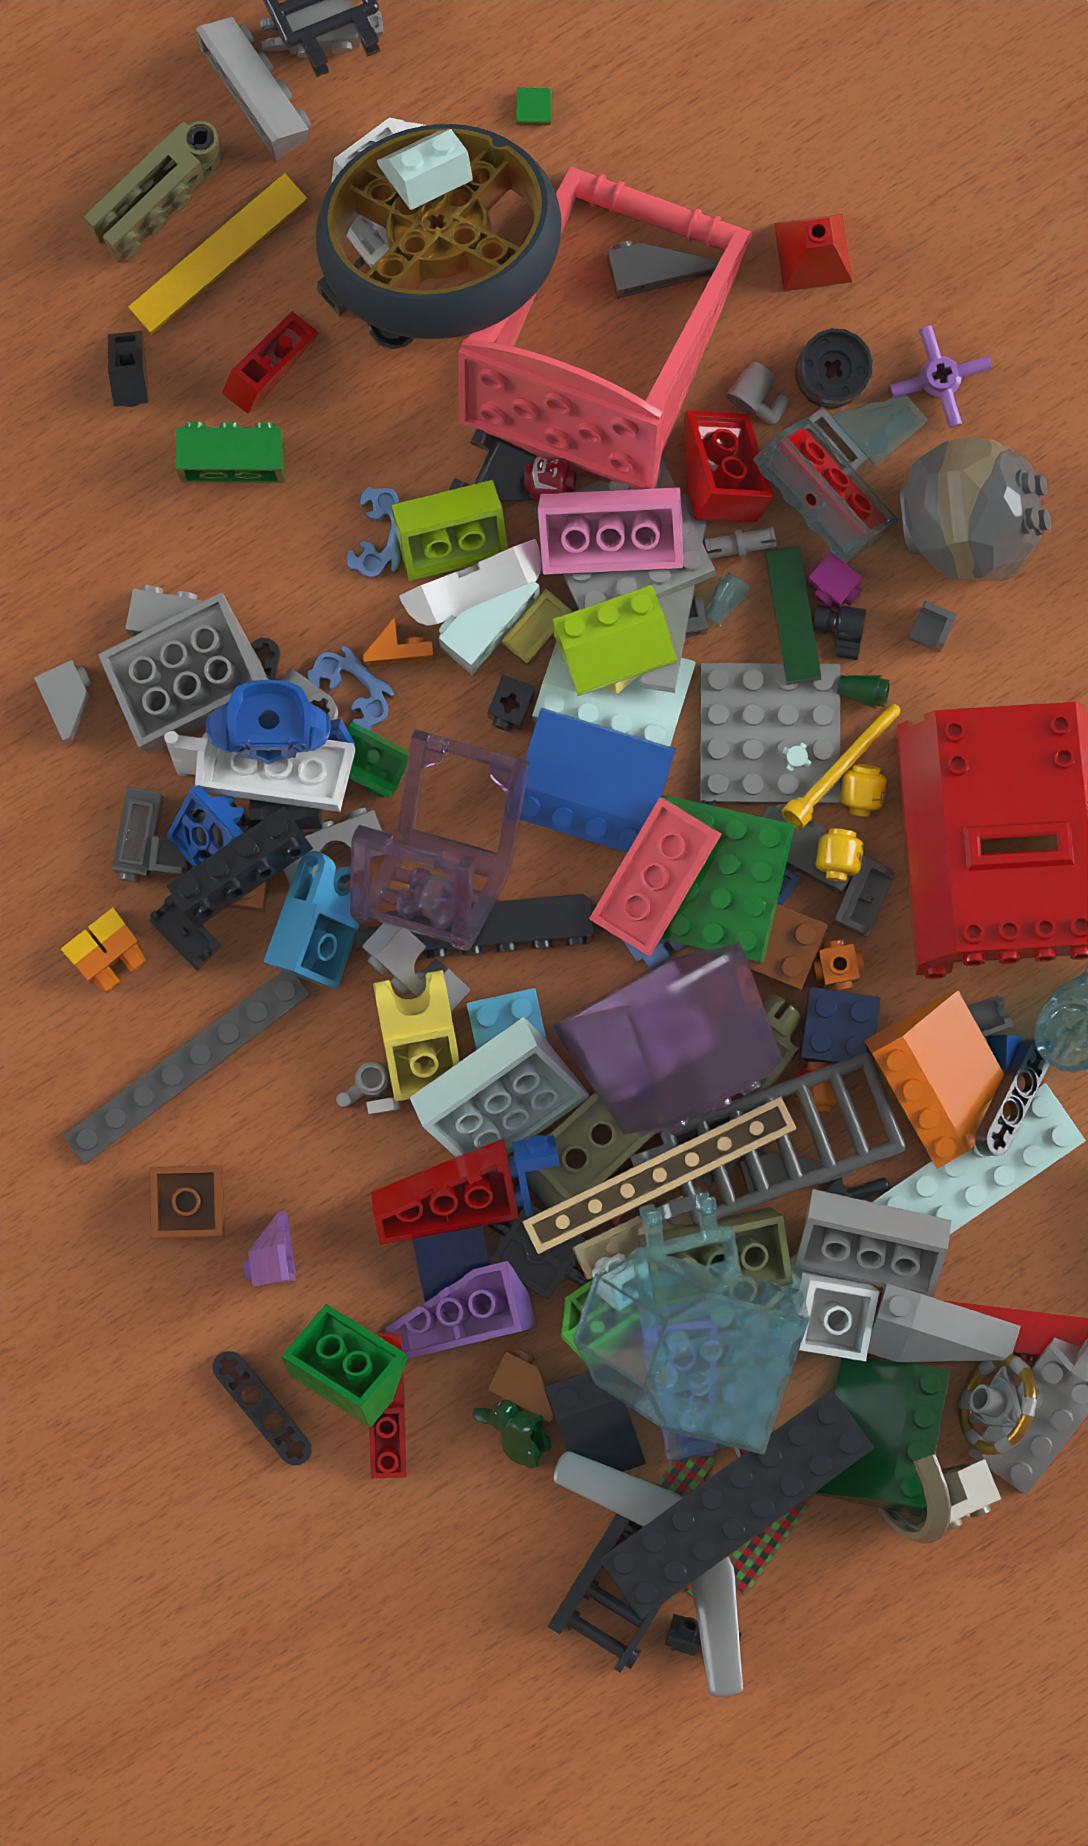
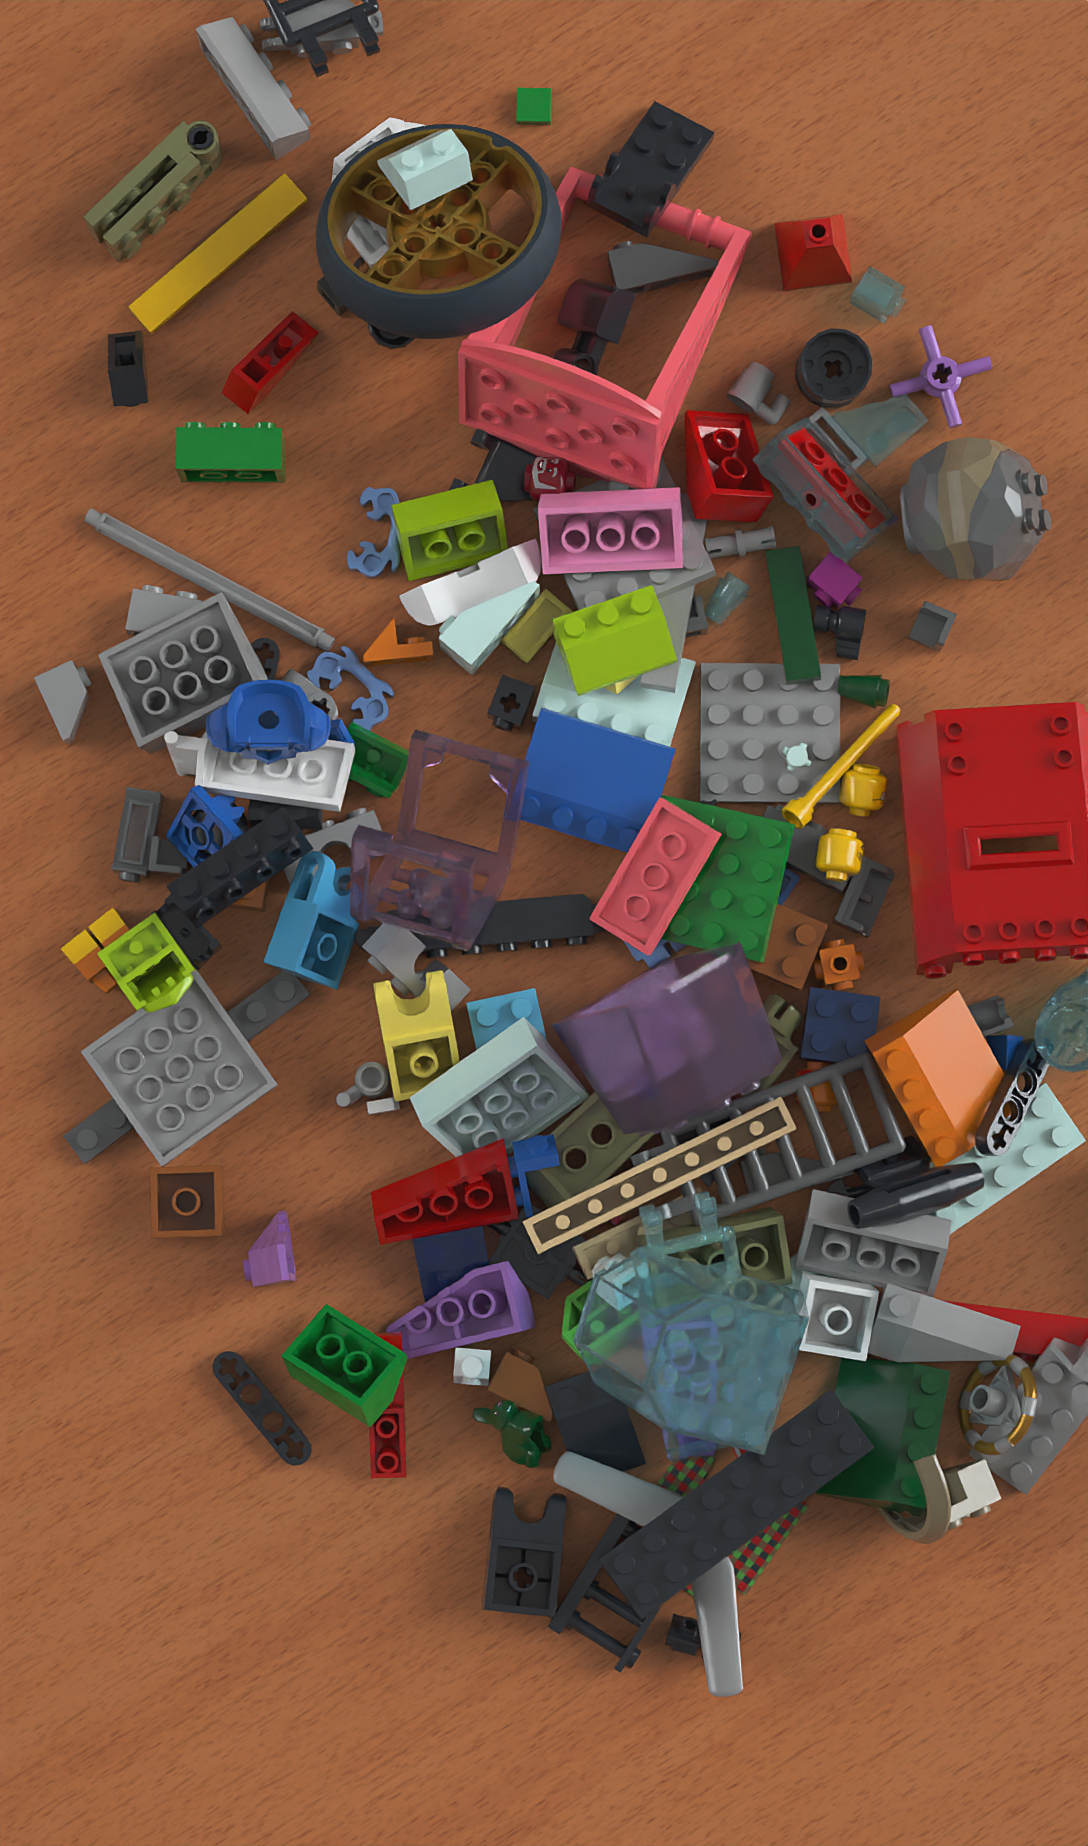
(149, 965): none -> lime piece
(179, 1071): none -> light grey plate
(209, 579): none -> light grey piece
(472, 1366): none -> white brick
(527, 1546): none -> black brick
(598, 316): none -> black plate
(649, 169): none -> black hinge
(878, 295): none -> clear light blue brick
(910, 1188): none -> black plate

